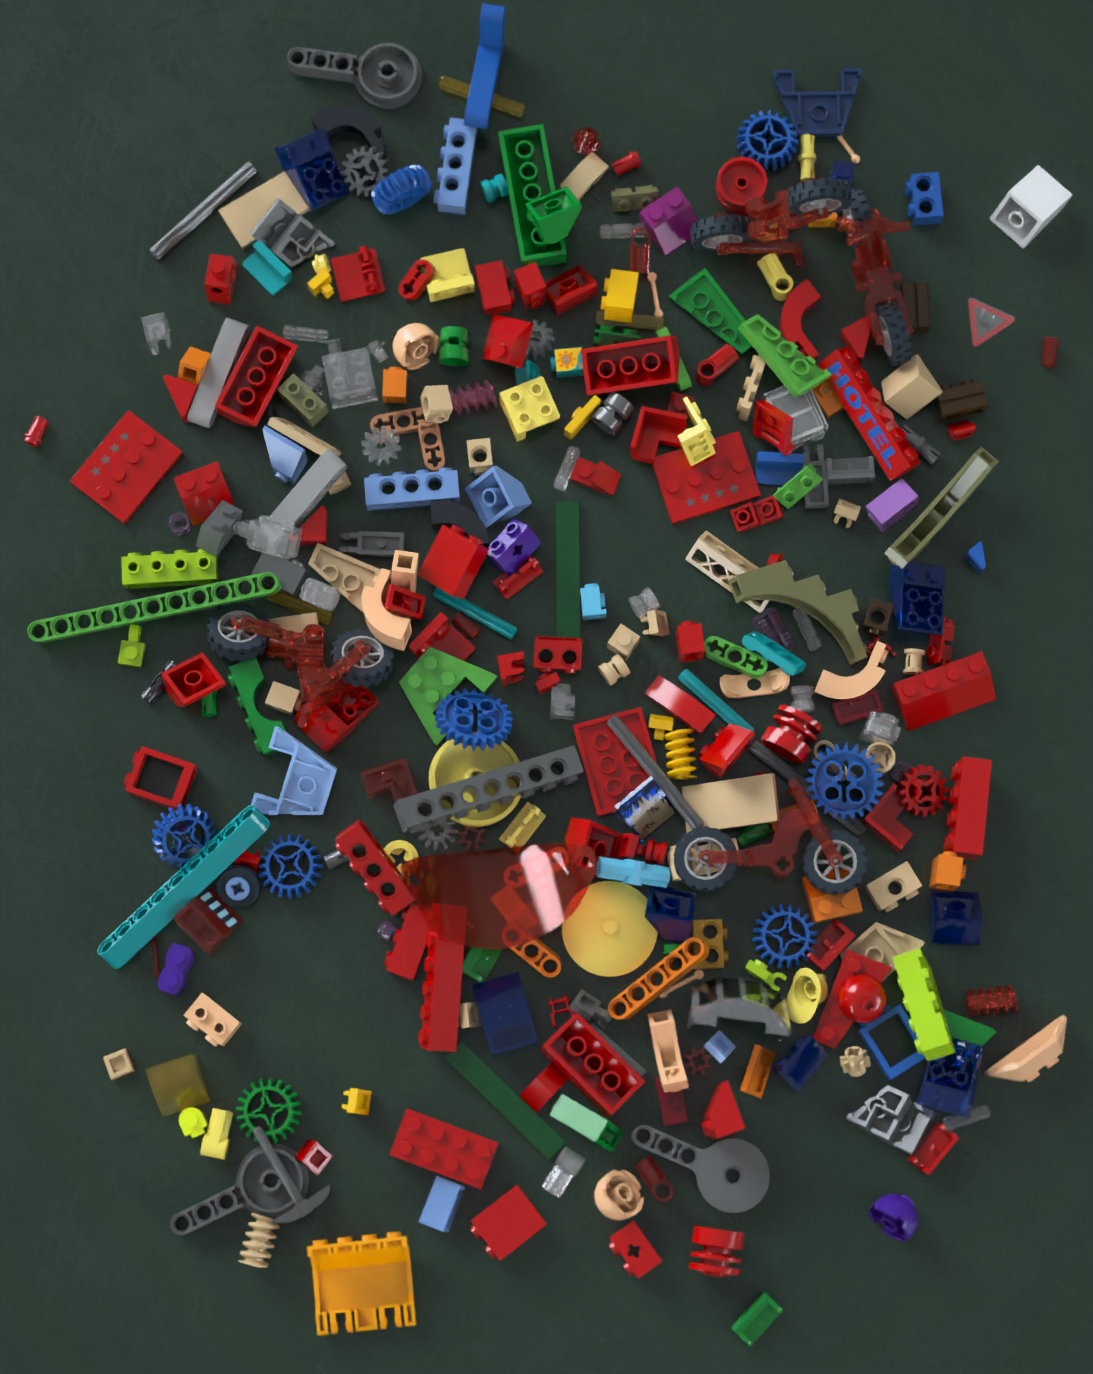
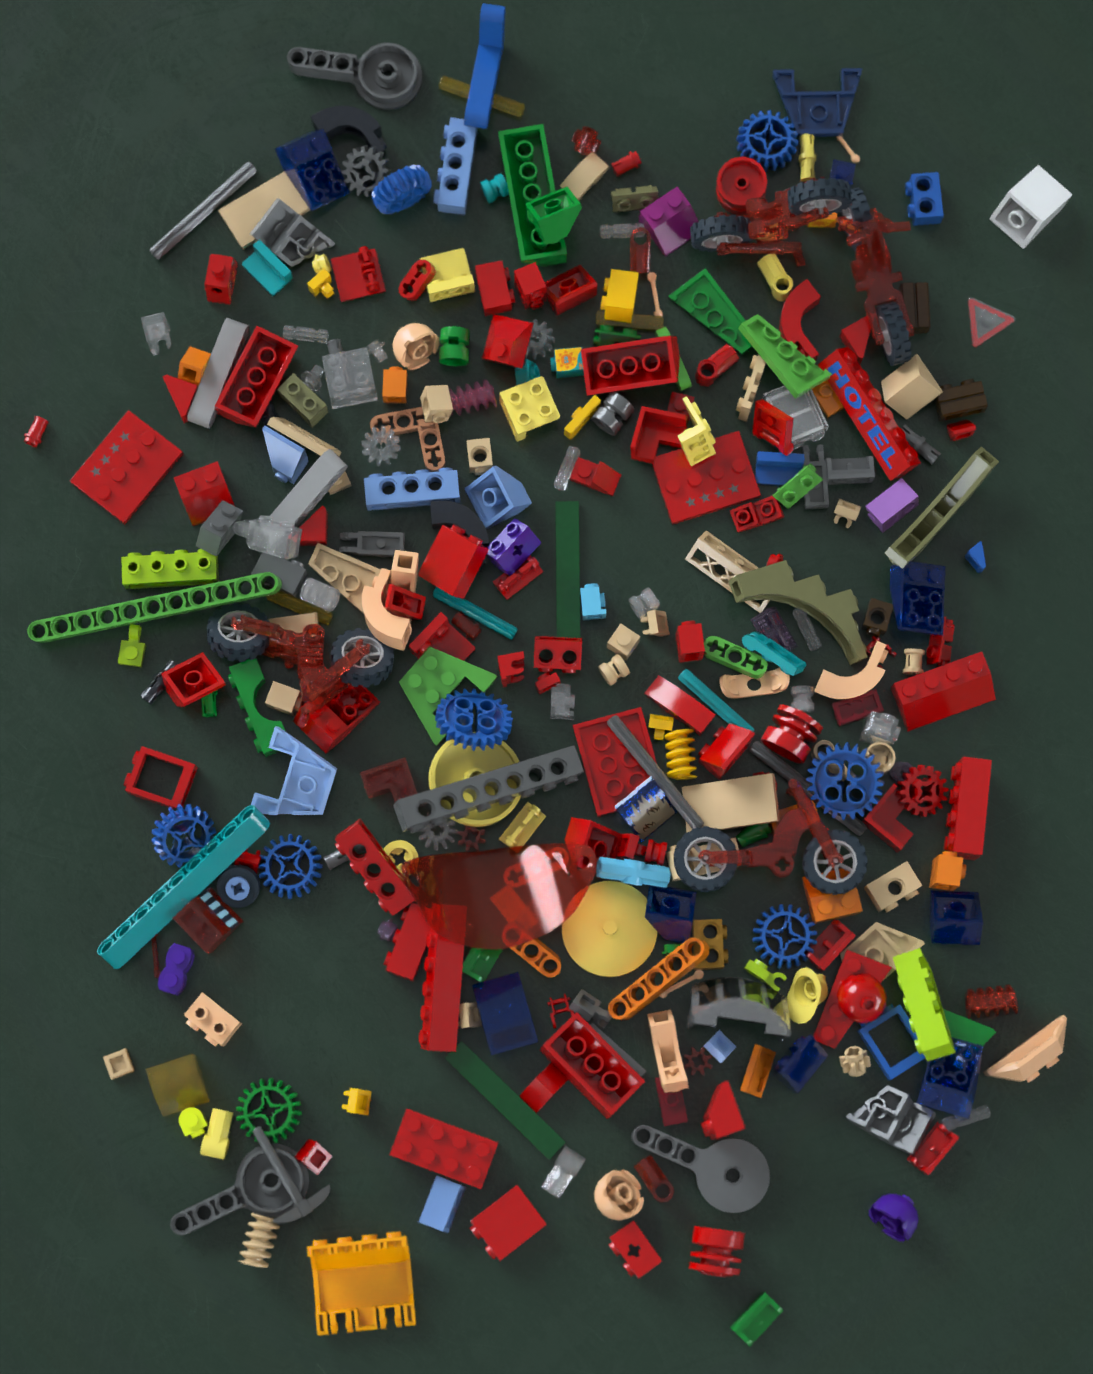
(177, 517): clear purple bush -> none
(586, 1123): slope -> none
(1050, 351): clear red pin -> none

